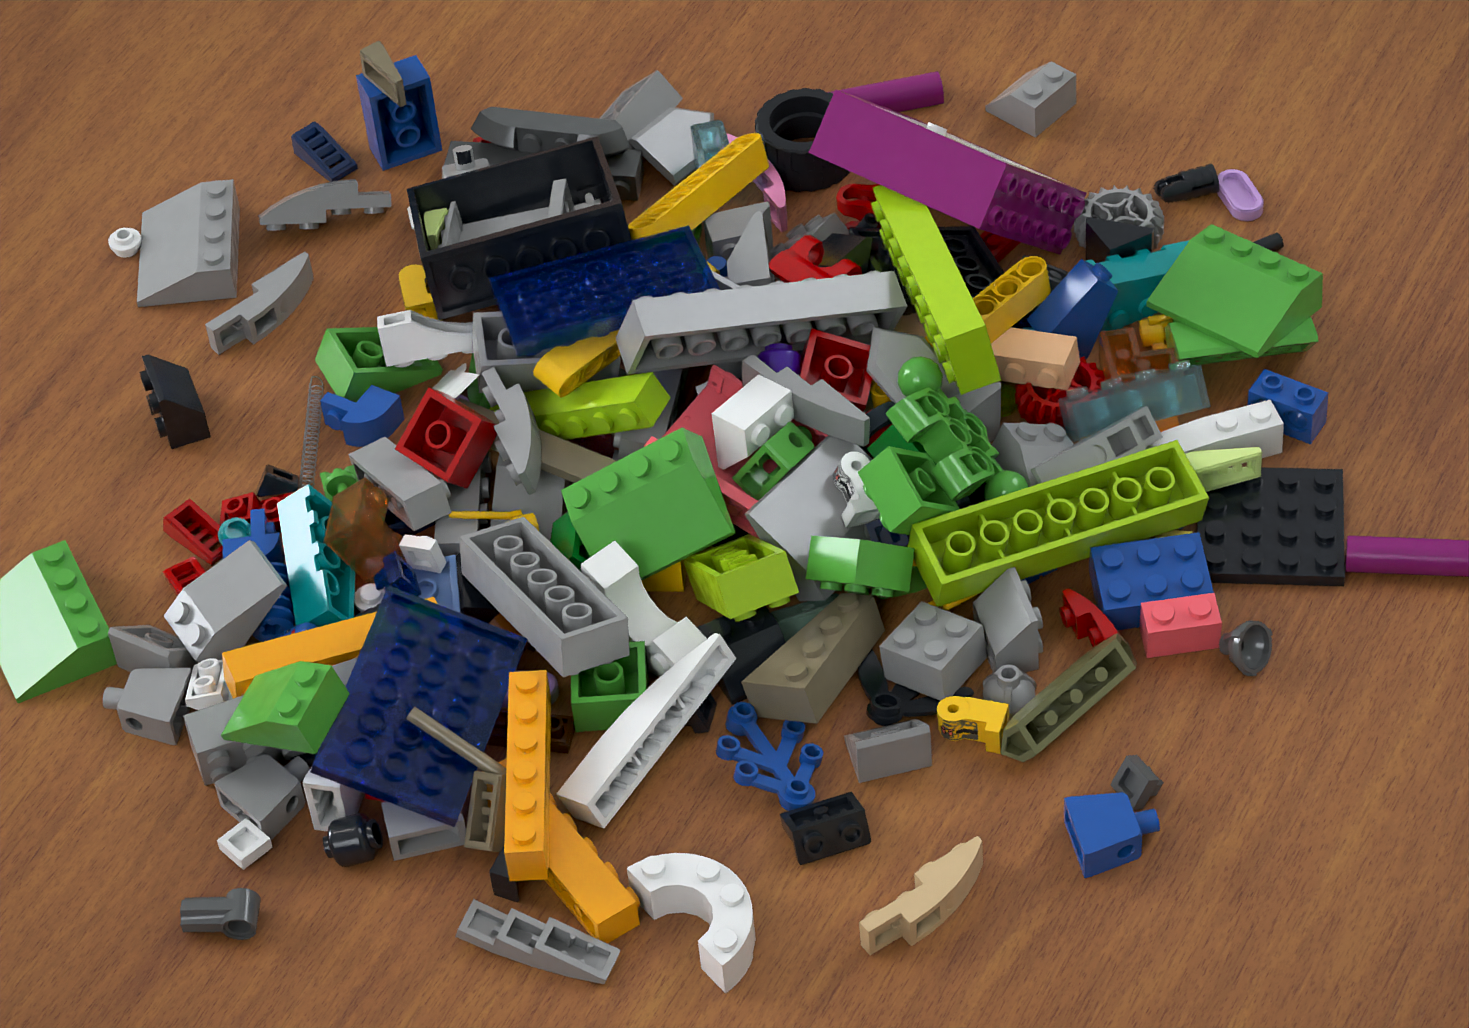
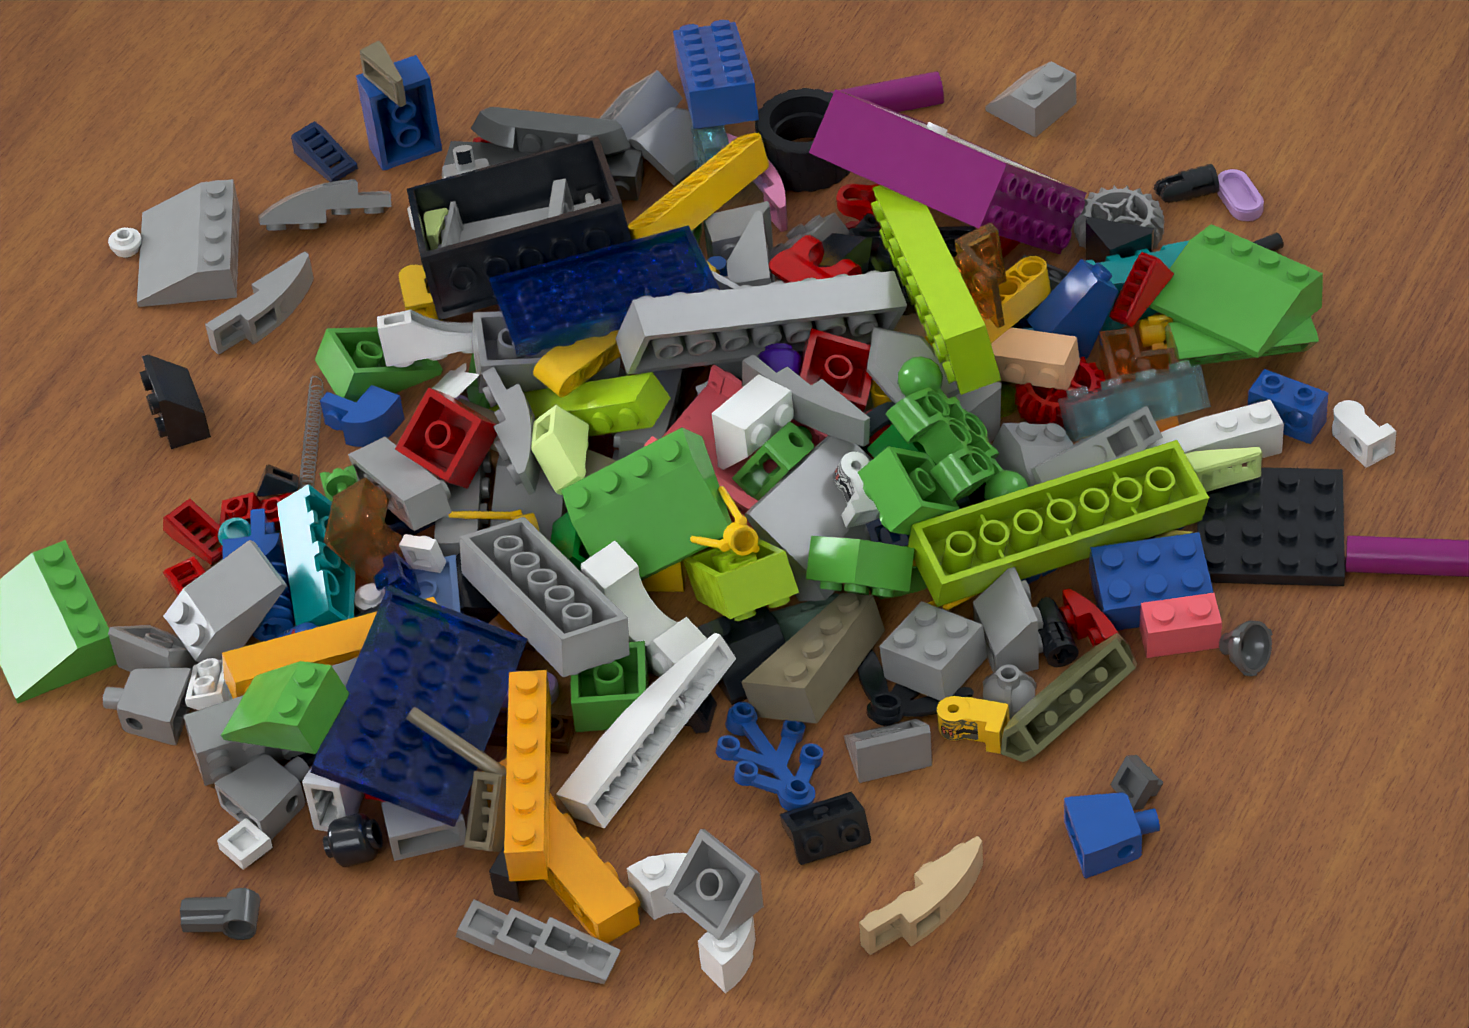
(560, 447): none -> yellowish green slope
(715, 74): none -> blue brick
(716, 887): none -> light grey slope
(736, 536): none -> yellow plant
(983, 269): none -> clear orange bracket
(1056, 635): none -> black hinge
(1140, 289): none -> red slope
(1361, 434): none -> white leg

